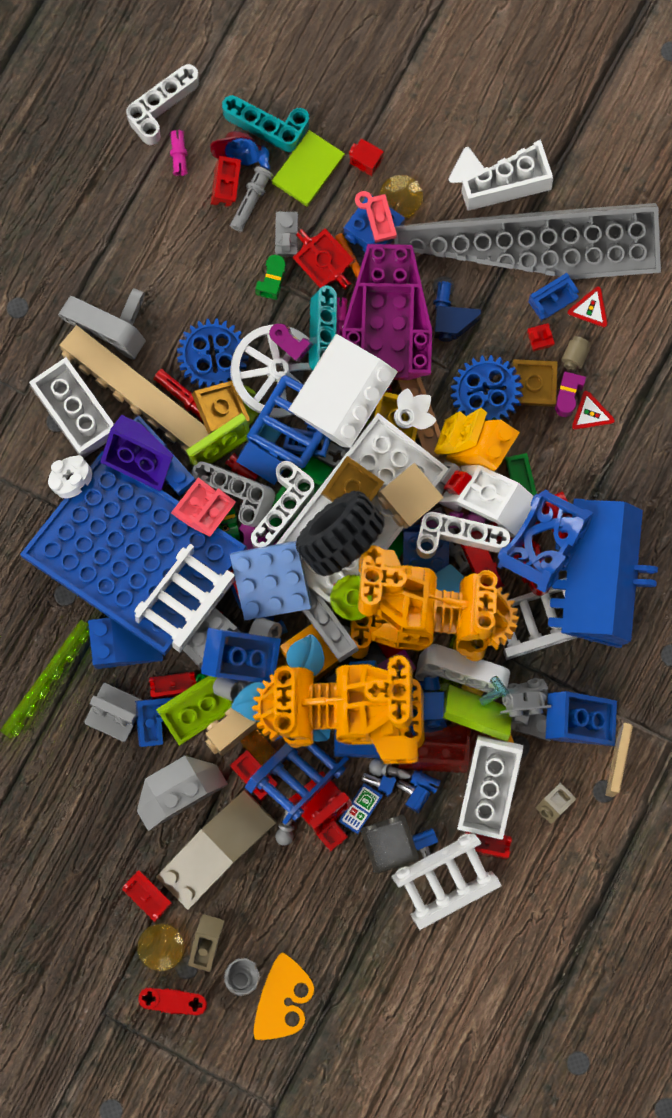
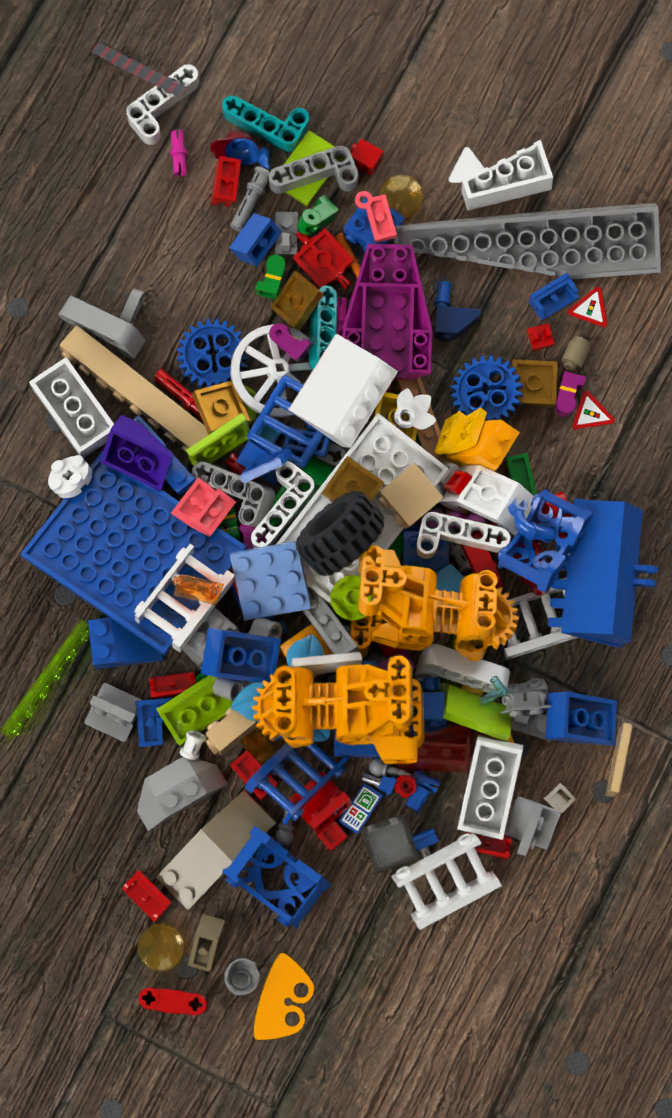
(139, 69): none -> black sticker
(192, 745): none -> white bush
(197, 589): none -> clear orange hinge
(255, 239): none -> blue brick
(263, 846): none -> blue fence
(266, 464): none -> tile
(297, 300): none -> pearl gold plate
(312, 174): none -> light grey beam
(318, 217): none -> green leg
(327, 663): none -> white tile
(411, 785): none -> red plate
(528, 529): none -> blue piece
(531, 824): none -> light grey bracket

